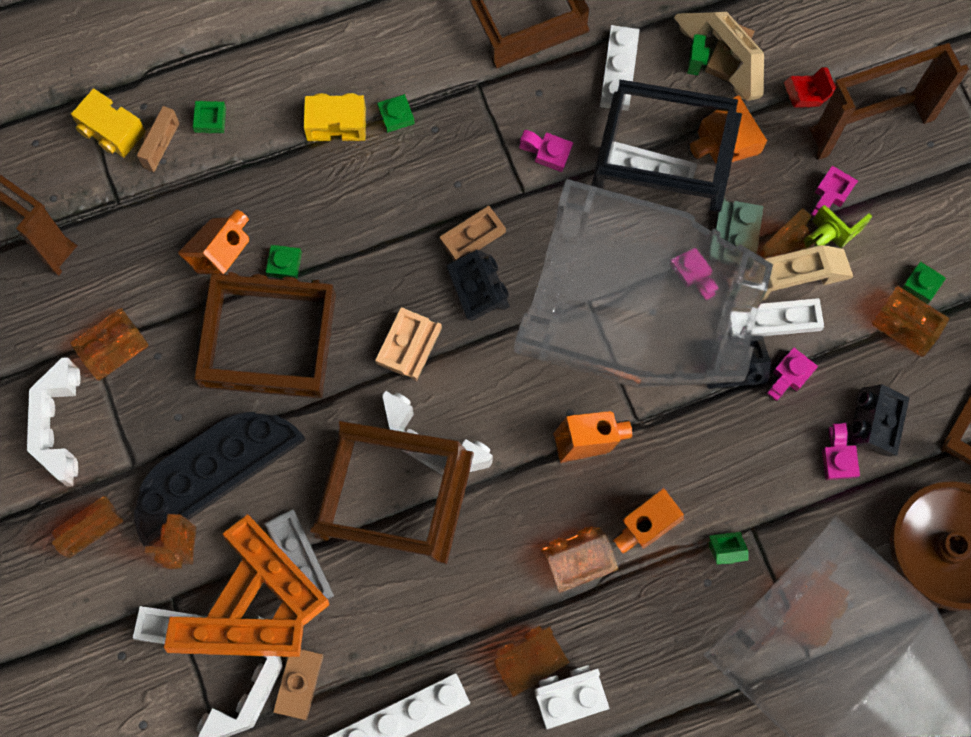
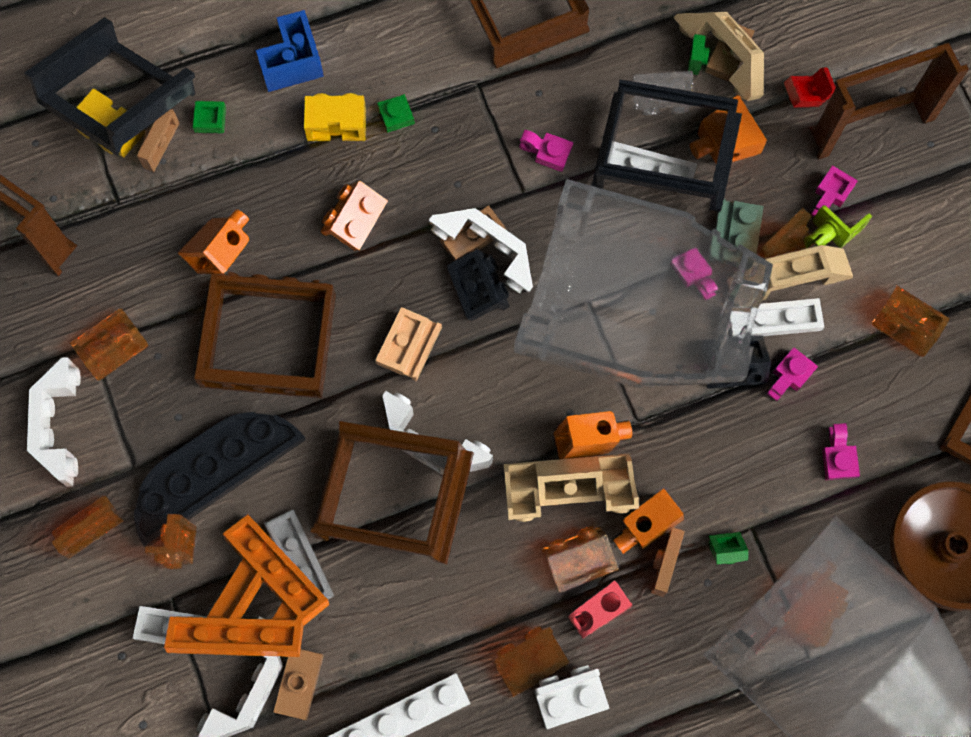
(82, 54): none -> black piece
(283, 262): green plate -> none
(295, 58): none -> blue brick
(353, 214): none -> bracket
(451, 223): none -> white slope
(568, 482): none -> tan bracket
(600, 610): none -> coral leg
(619, 63): white plate -> none
(665, 561): none -> medium nougat plate
(674, 80): none -> clear bracket
(879, 419): black bracket -> none
(924, 283): green plate -> none

